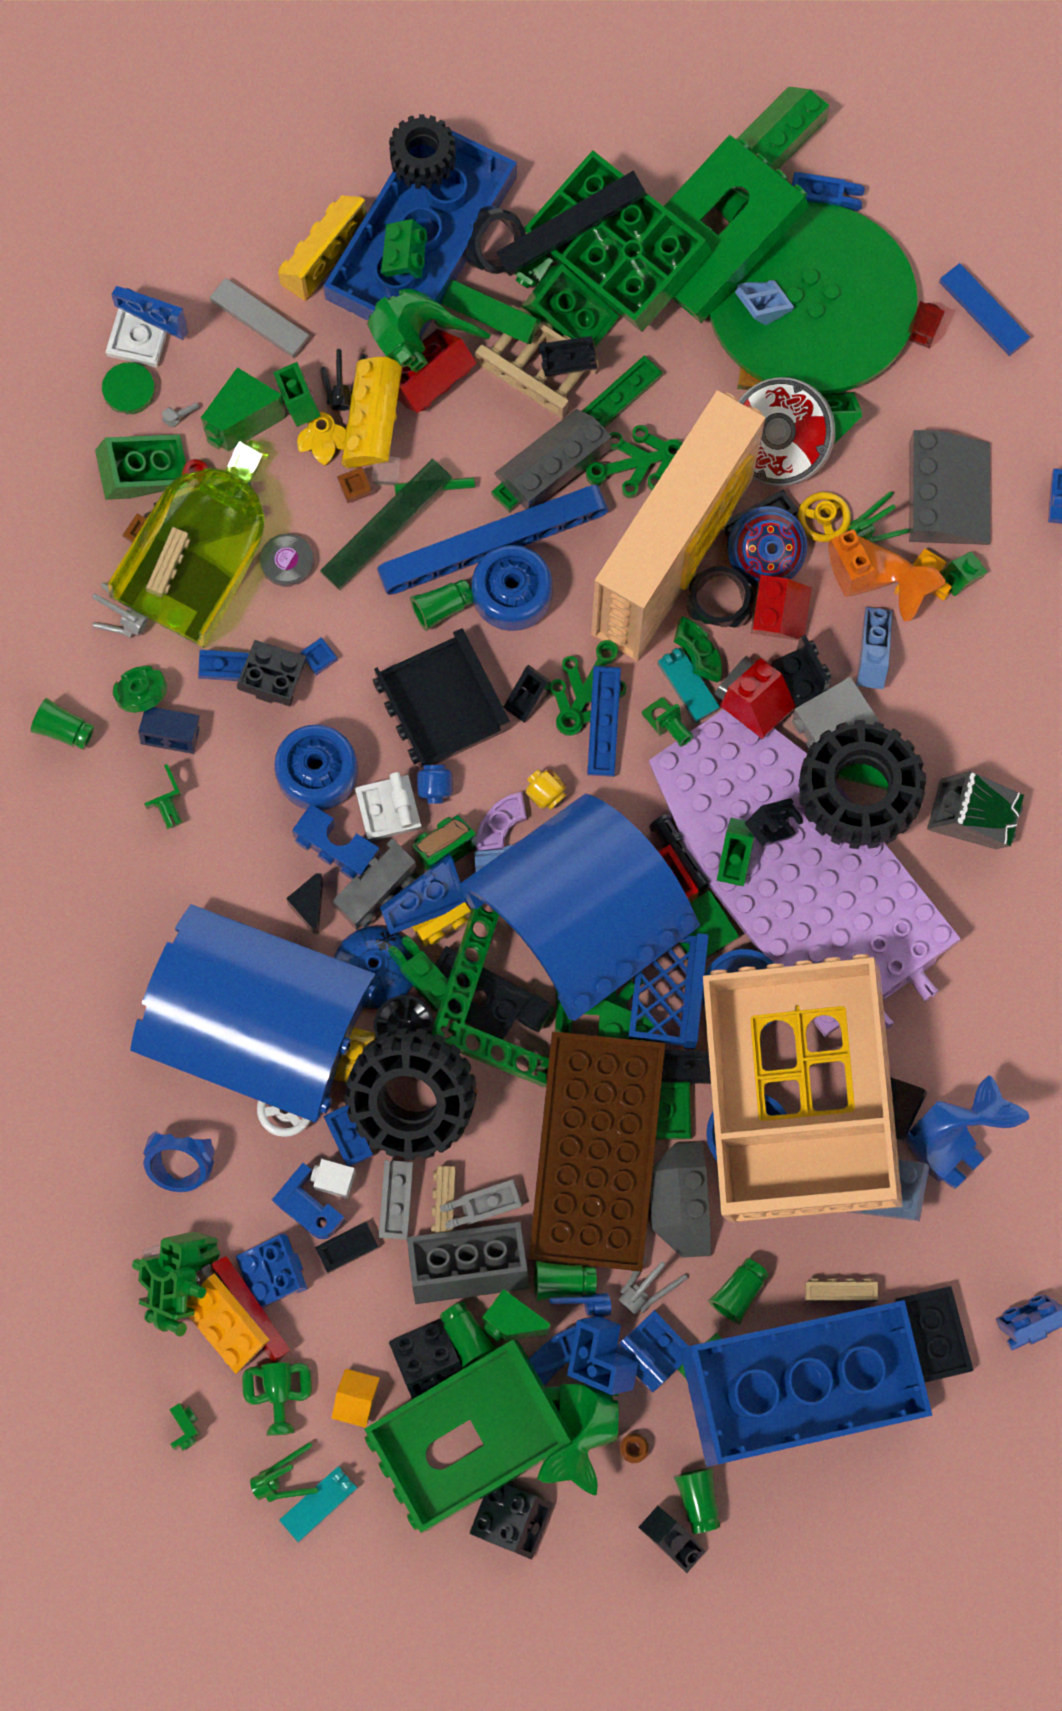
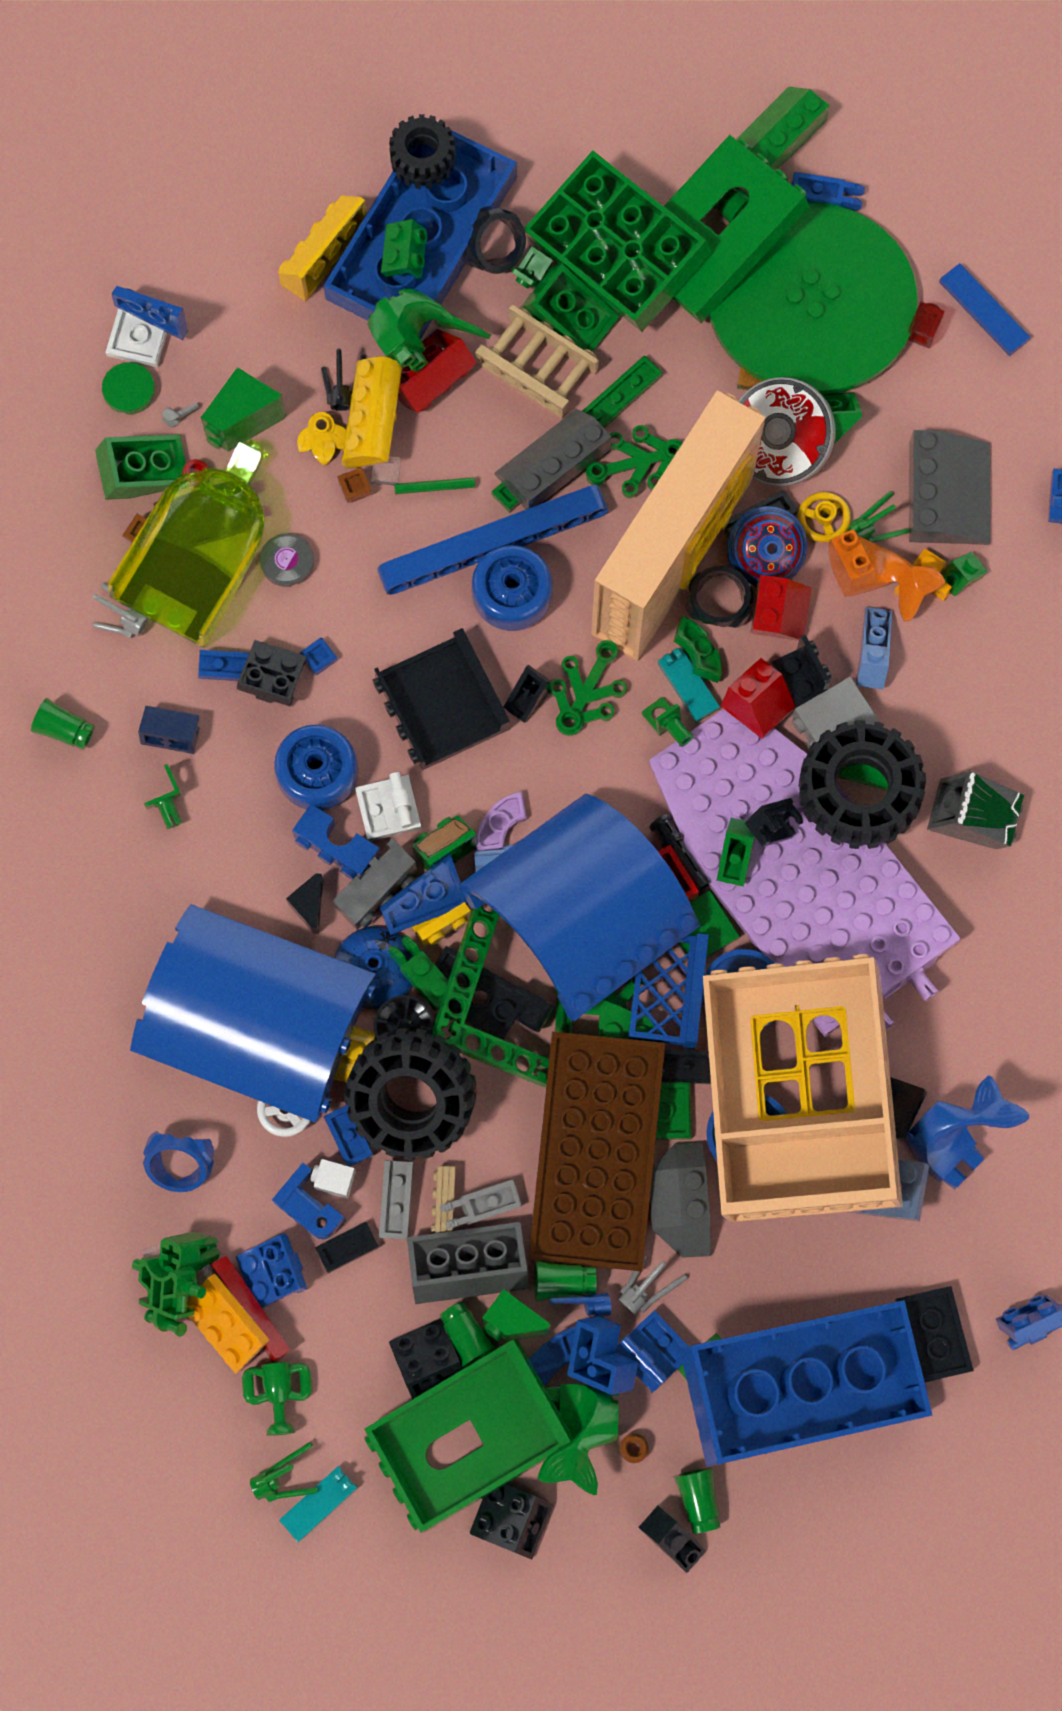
(140, 689): green tile -> none
(167, 562): tan piece -> none
(185, 1418): green bracket -> none
(259, 317): light grey tile -> none
(296, 394): green brick -> none
(355, 1398): light orange piece -> none
(386, 524): clear green tile -> none
(434, 783): blue head -> none
(441, 603): green plant -> none
(491, 311): green tile -> none
(546, 789): yellow head -> none
(568, 356): black hinge -> none
(571, 223): black tile -> none
(603, 721): blue tile -> none
(739, 1291): green plant -> none
(741, 667): dark grey beam -> none
(764, 300): medium blue slope -> none
(841, 1291): tan piece -> none

